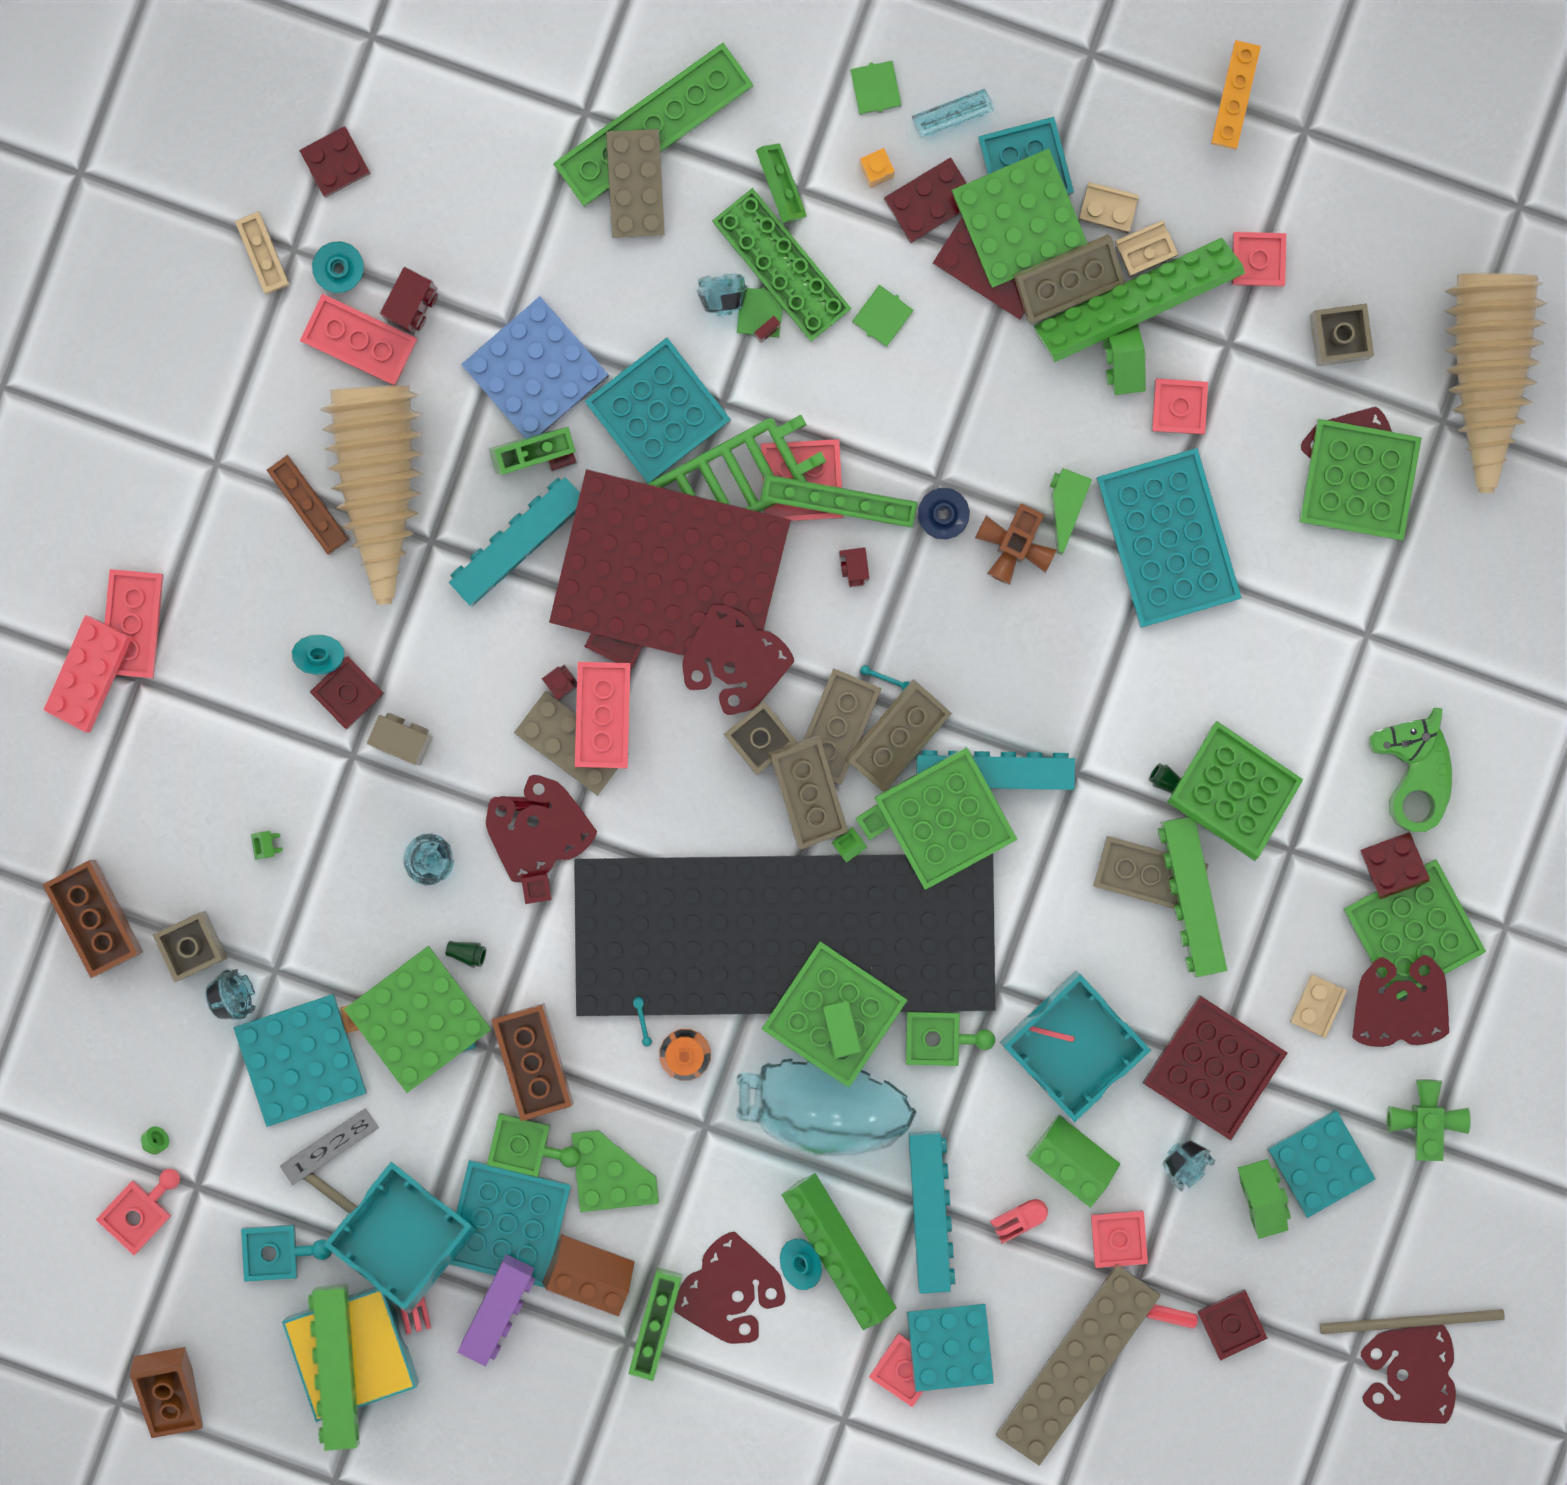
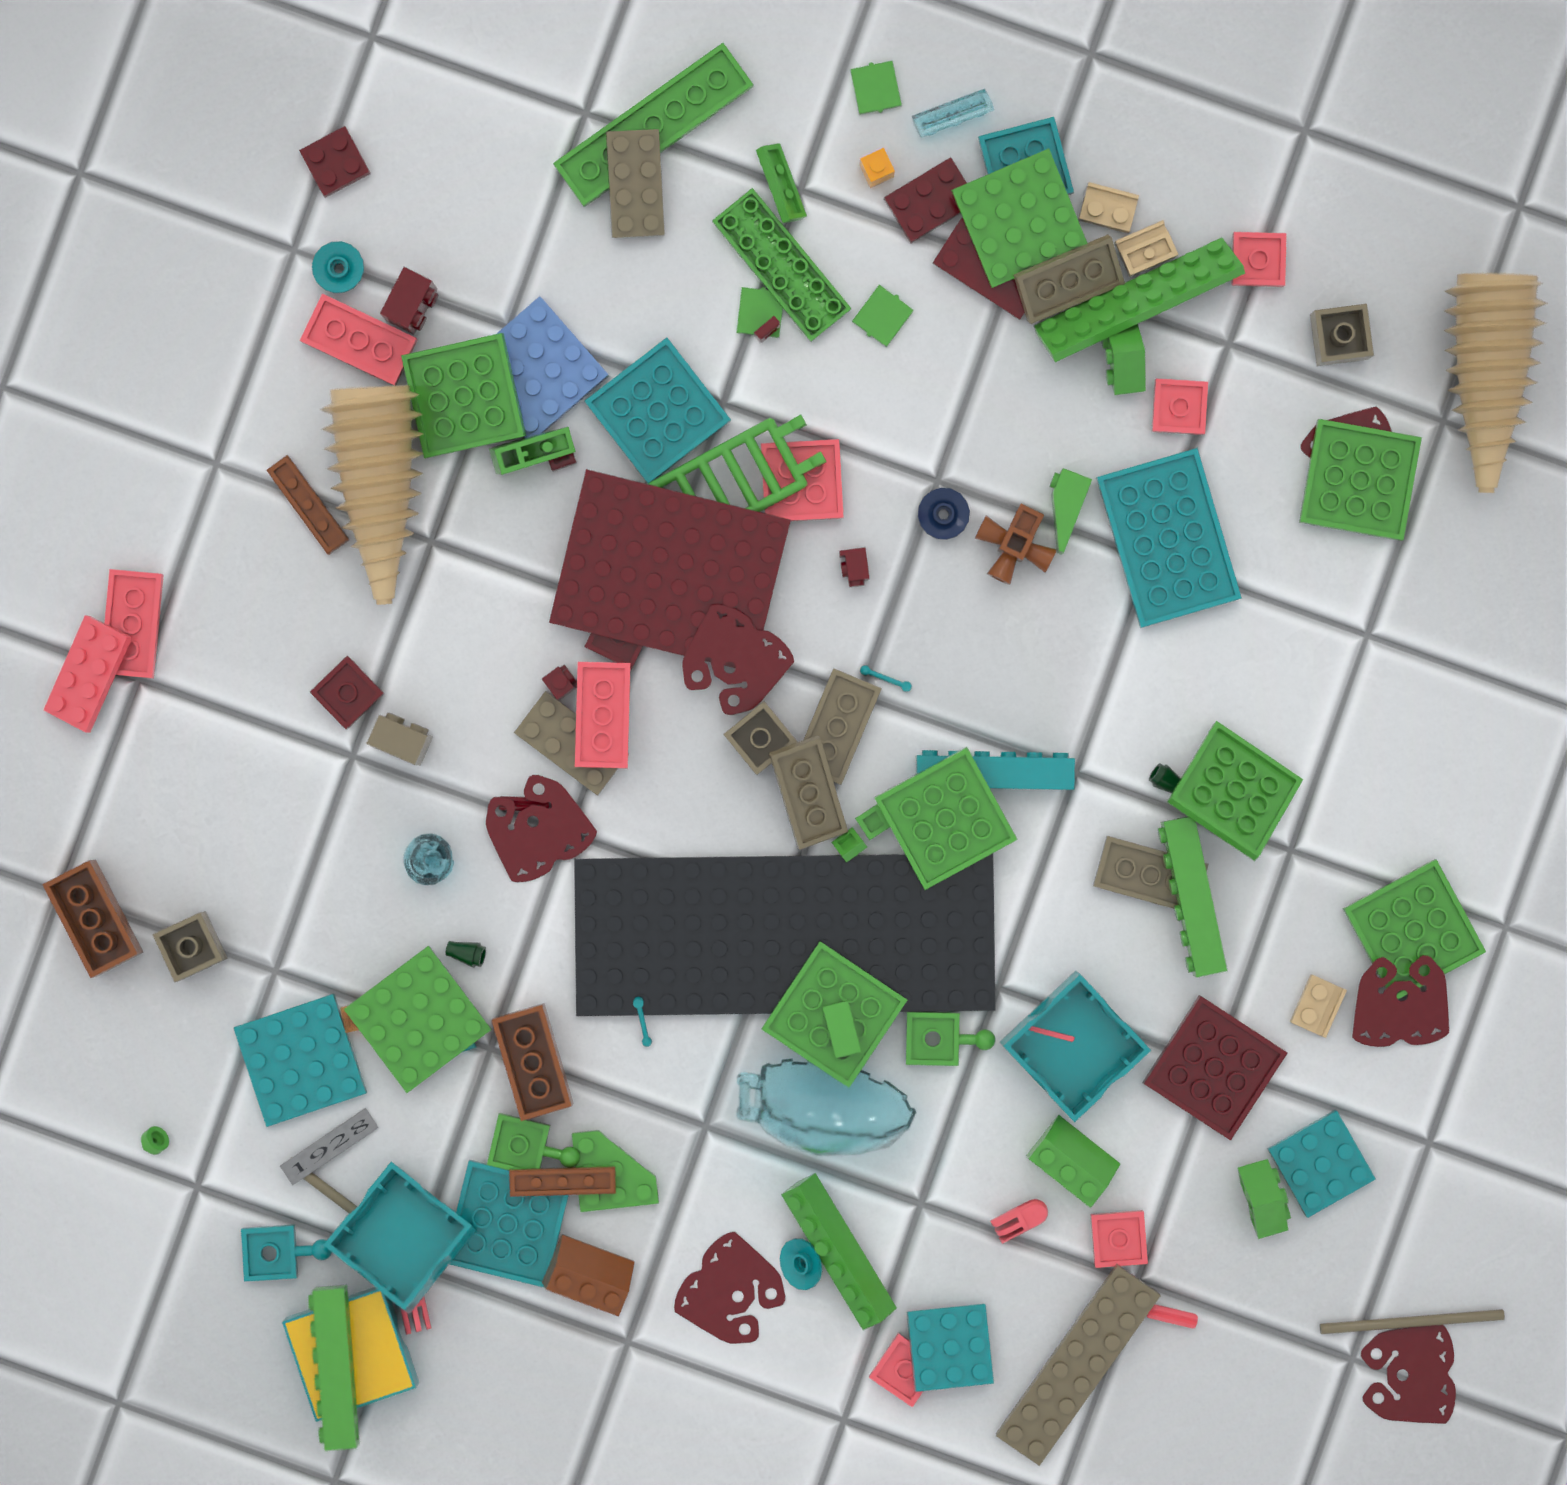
(151, 1212): coral plate -> none
(166, 1392): dark orange slope -> none
(230, 995): clear light blue cone -> none
(262, 253): tan plate -> none
(263, 844): bright green tile -> none
(317, 654): teal dish -> none
(464, 395): none -> bright green plate
(496, 1309): medium lavender brick -> none
(517, 542): teal brick -> none
(536, 889): dark red plate -> none
(562, 1181): none -> dark orange tile
(655, 1324): bright green brick -> none
(685, 1054): orange cone -> none
(722, 293): clear light blue cone -> none
(838, 500): bright green tile -> none
(898, 736): dark tan plate -> none
(930, 1212): teal brick -> none
(1187, 1163): clear light blue cone -> none
(1232, 1324): dark red plate -> none
(1235, 94): light orange plate -> none
(1395, 865): dark red plate -> none
(1428, 770): bright green animal -> none
(1428, 1121): bright green brick -> none

